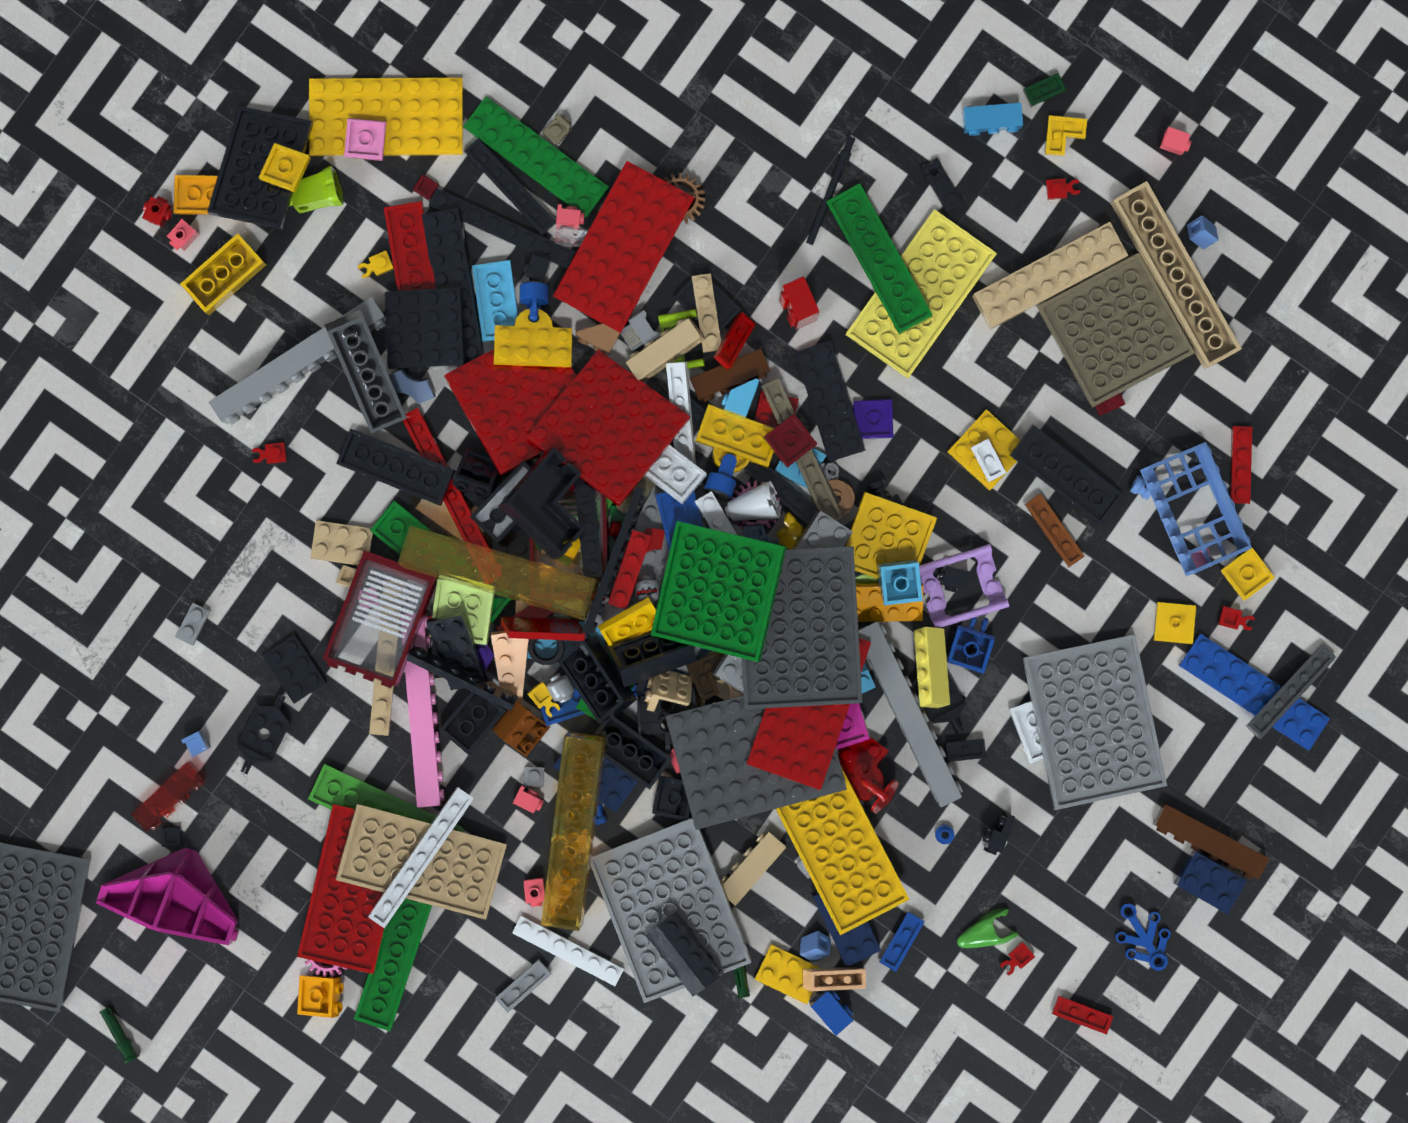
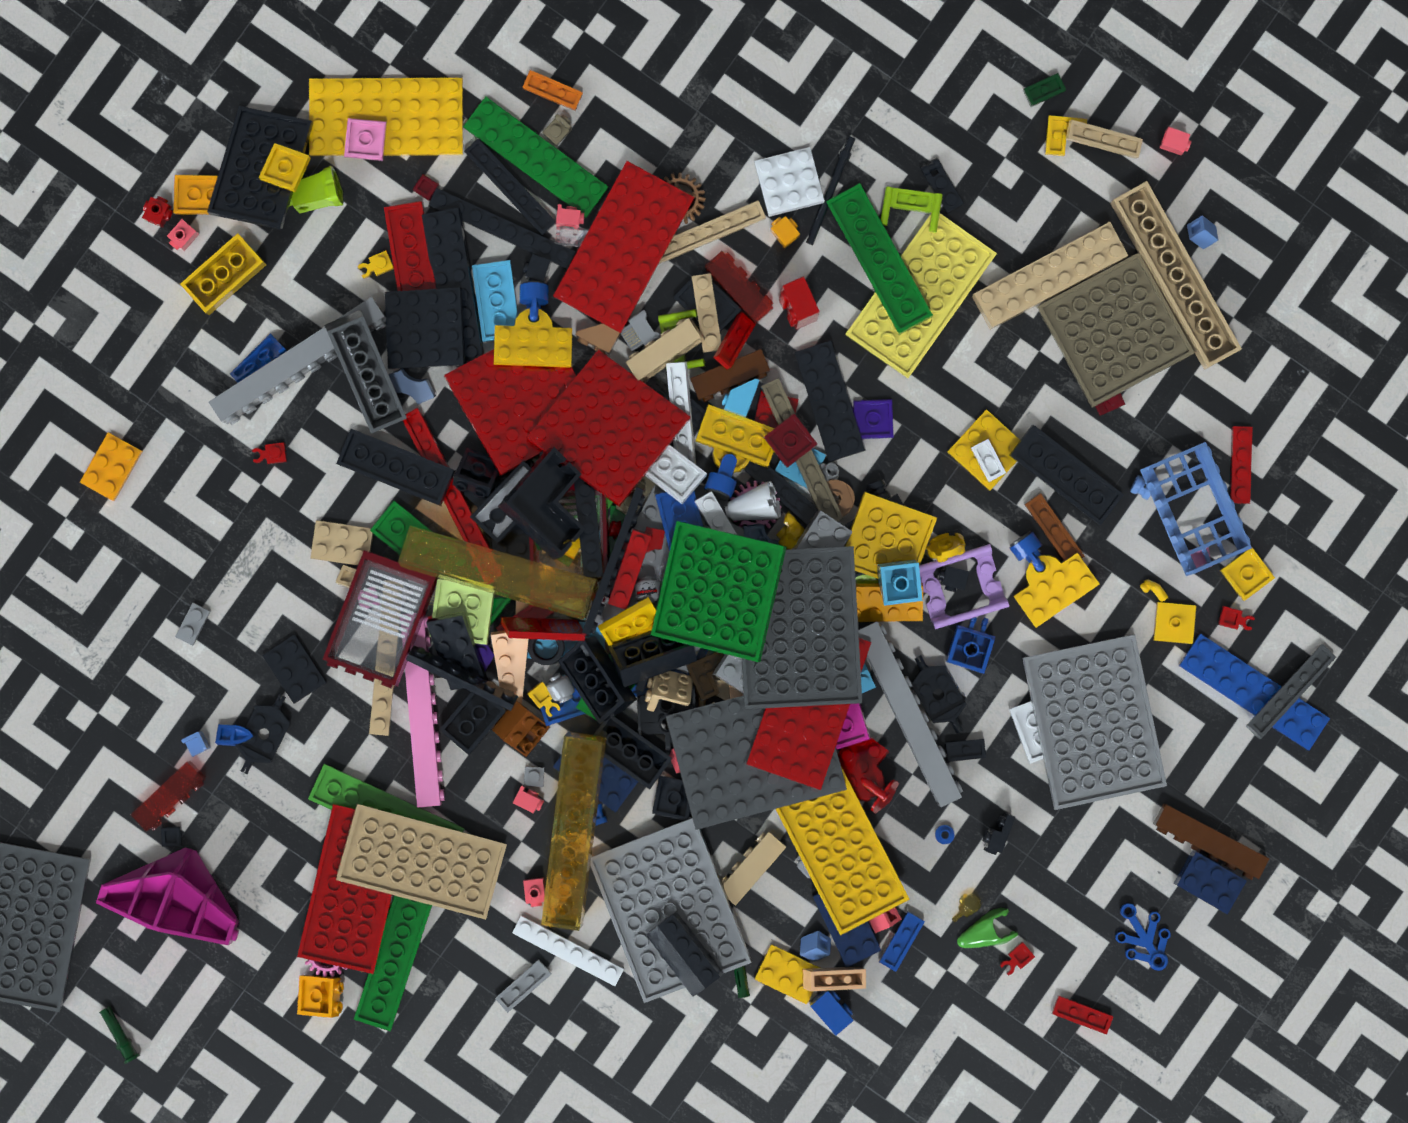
(111, 466): none -> light orange plate
(232, 735): none -> blue plate
(264, 353): none -> blue wing
(420, 857): white plate -> none
(552, 90): none -> orange plate
(714, 230): none -> tan plate
(738, 287): none -> clear red brick
(785, 230): none -> light orange brick
(789, 181): none -> white plate
(885, 920): none -> coral brick
(912, 201): none -> lime plate
(931, 667): light yellow brick -> none
(946, 546): none -> yellow plate
(968, 905): none -> clear yellow piece
(992, 118): dark azure brick -> none
(1050, 582): none -> yellow plate
(1058, 188): red plate -> none
(1104, 139): none -> tan plate
(1156, 588): none -> yellow arm

